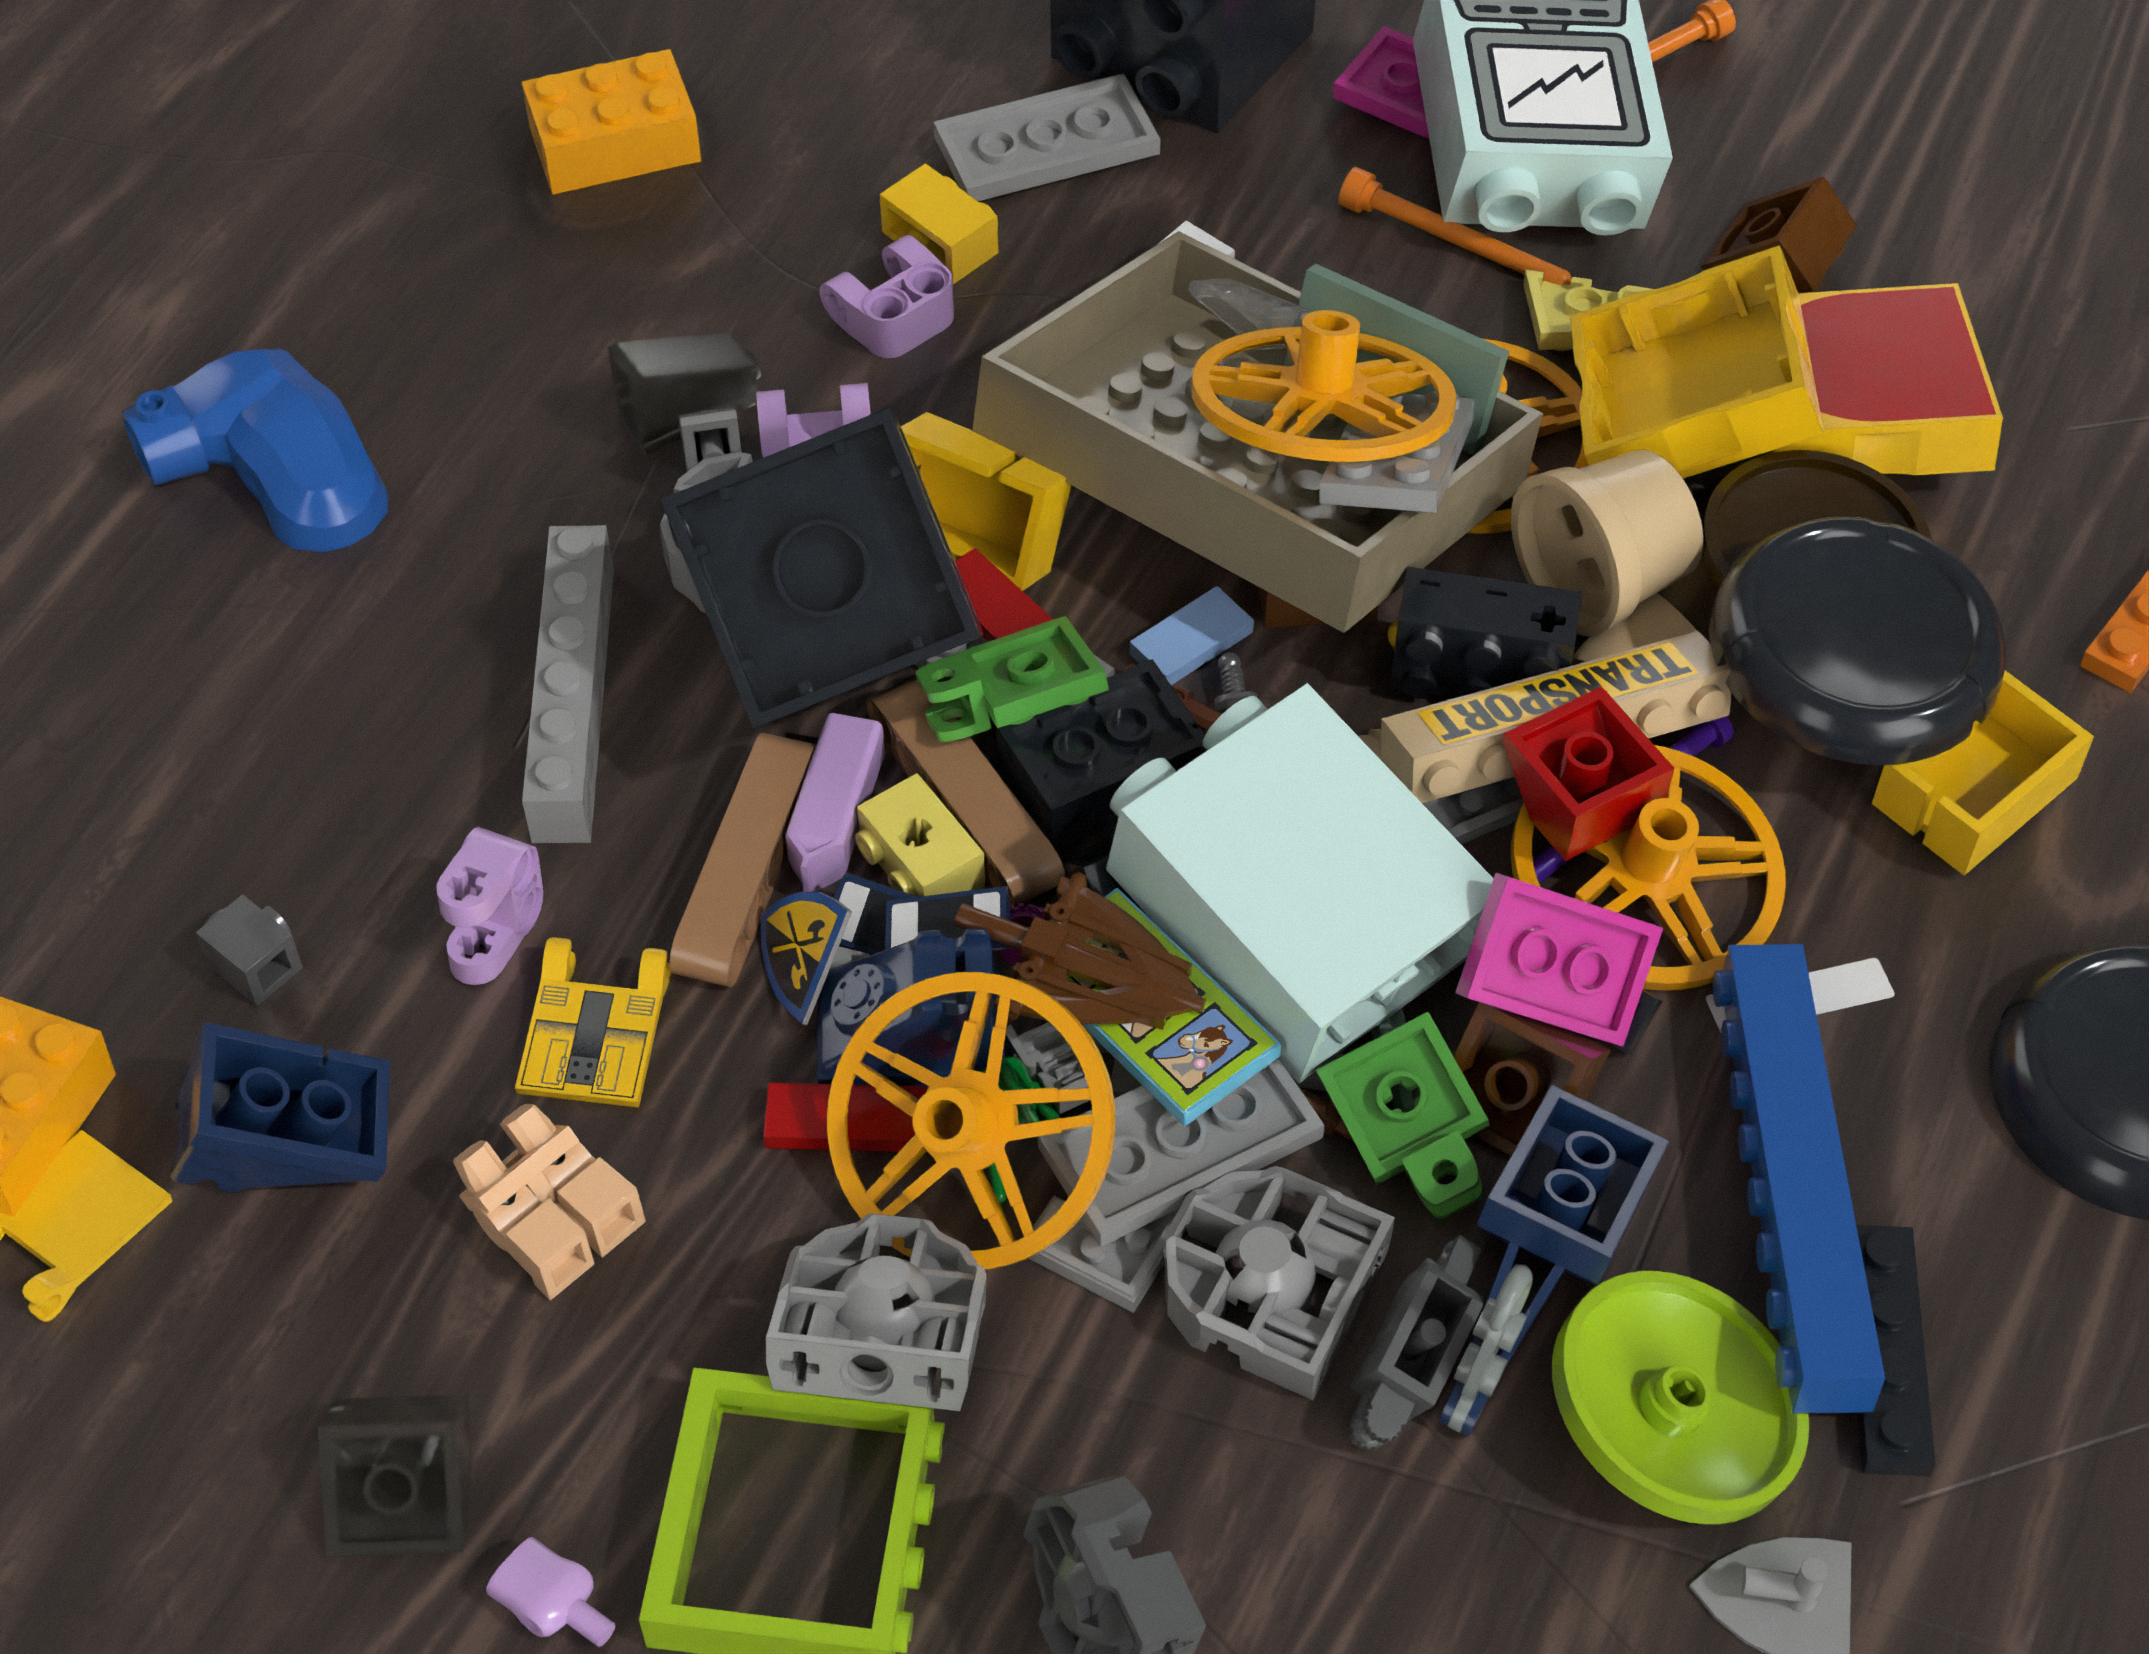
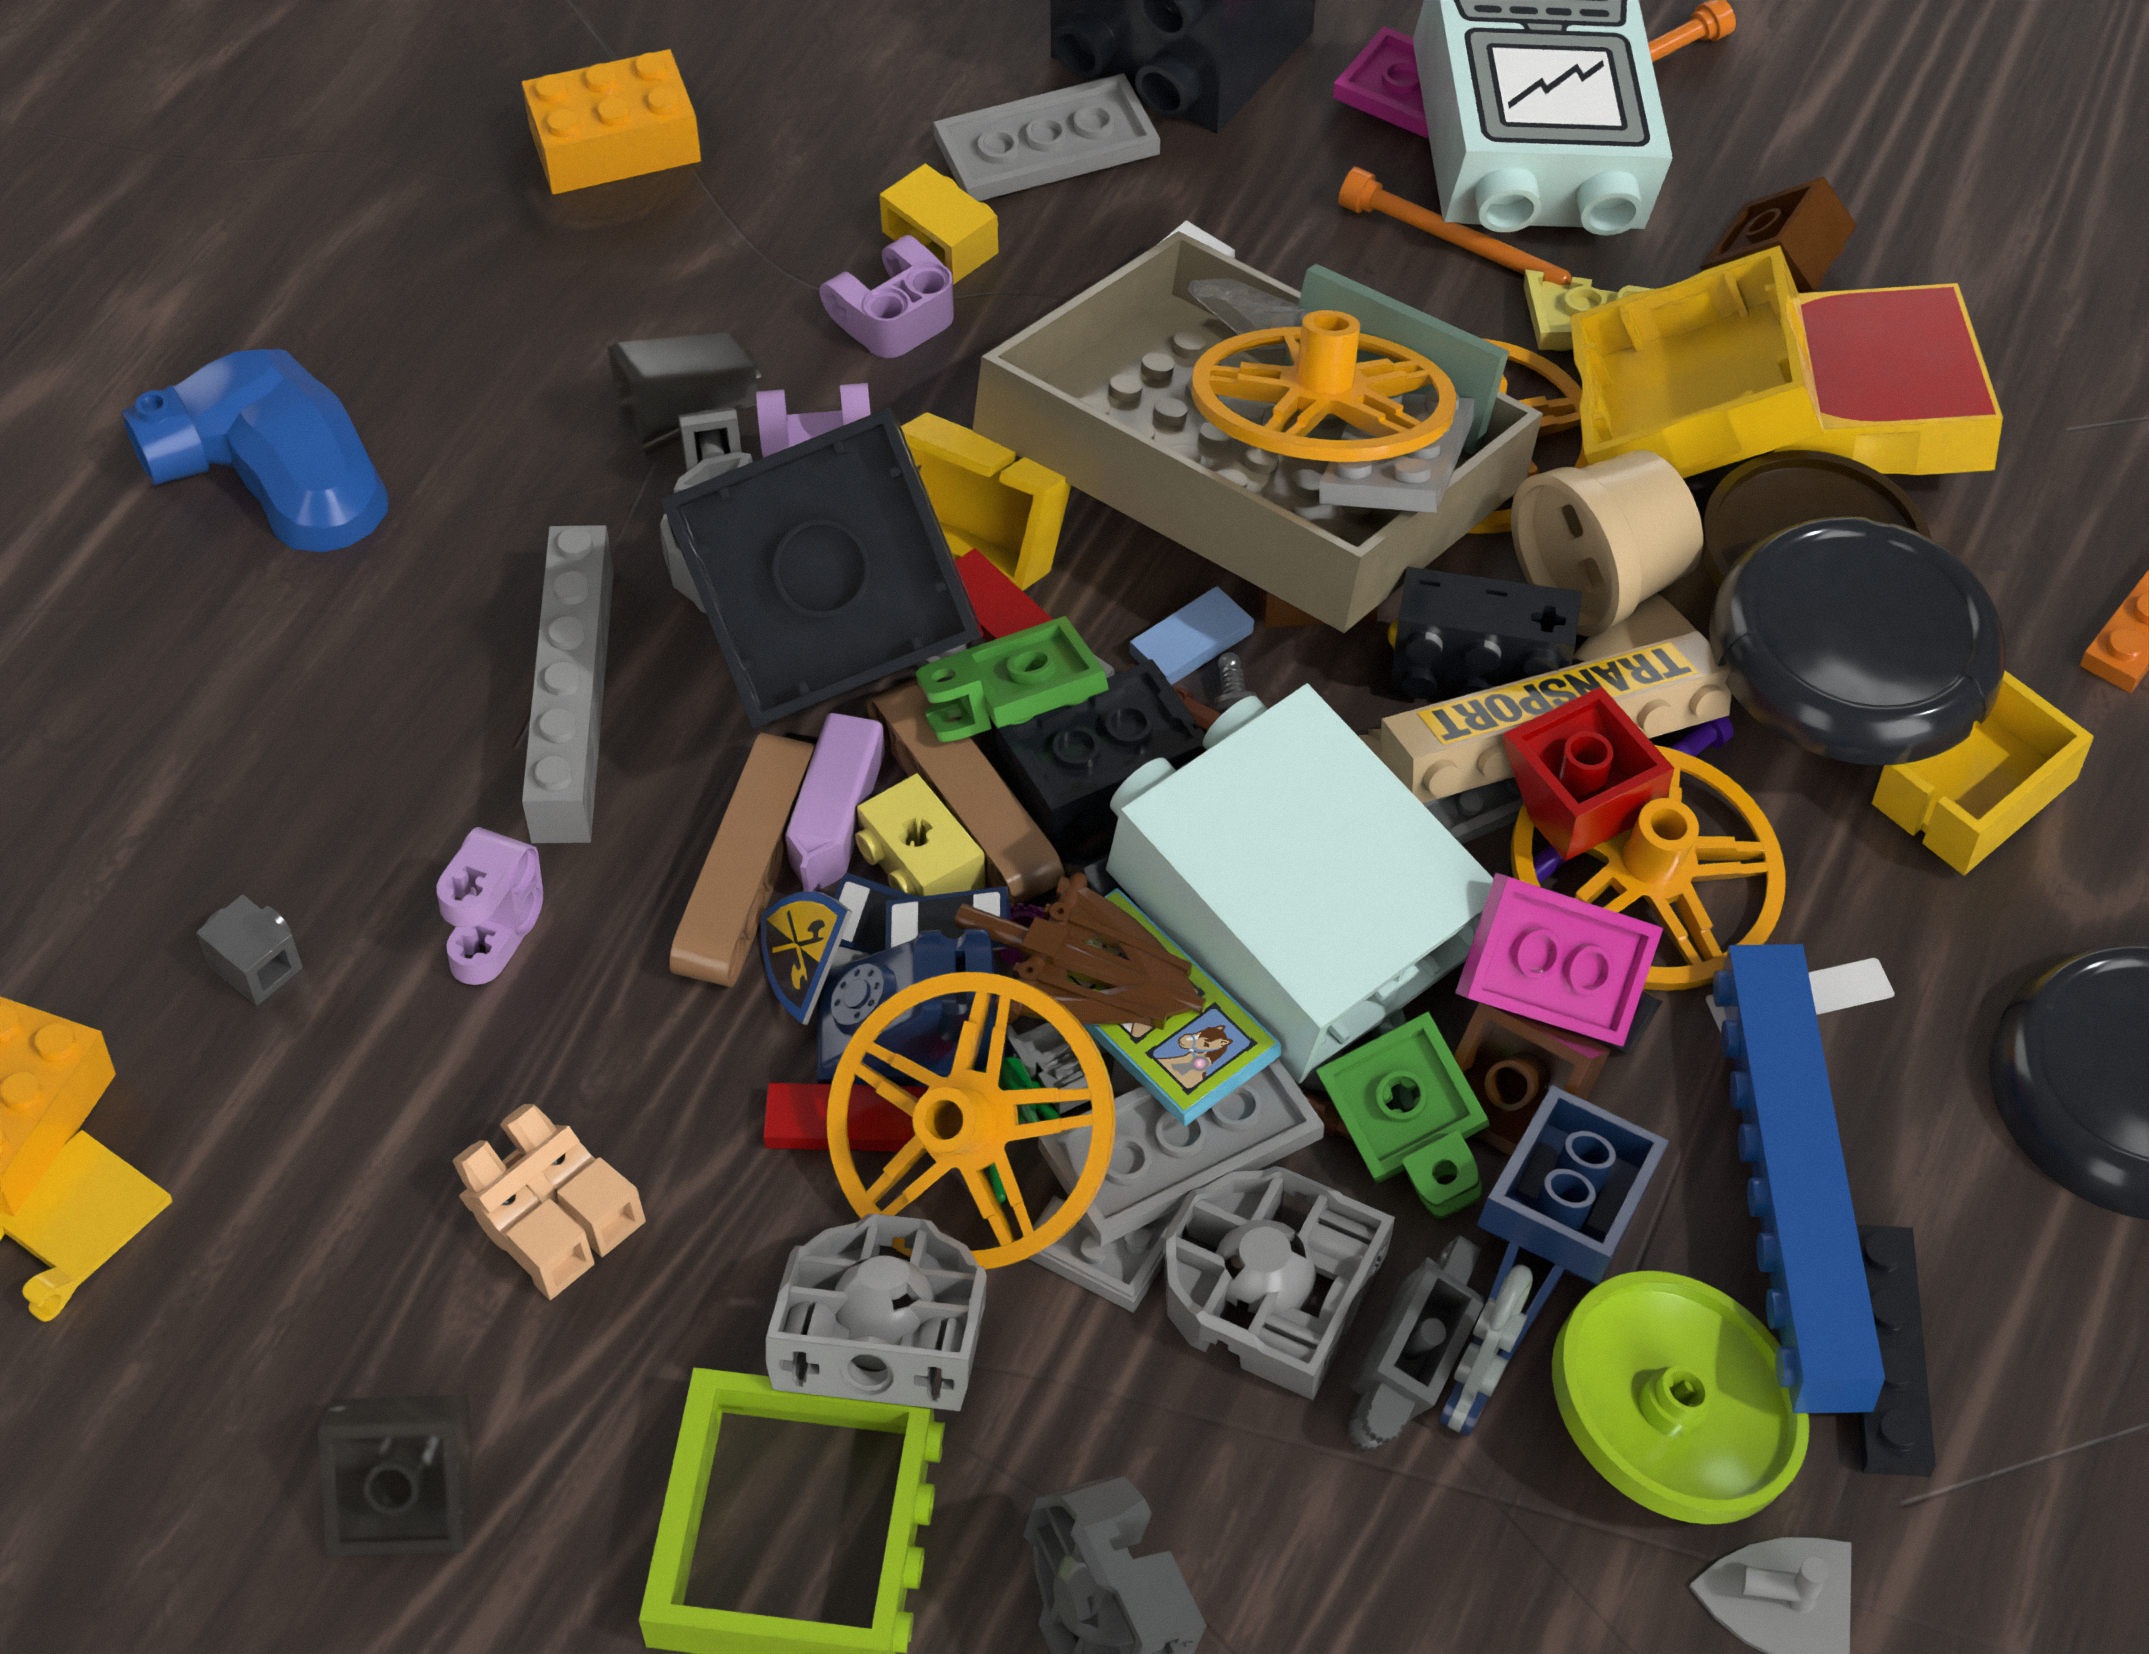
(279, 1113): dark blue piece -> none
(548, 1593): lavender piece -> none
(591, 1037): yellow flag -> none

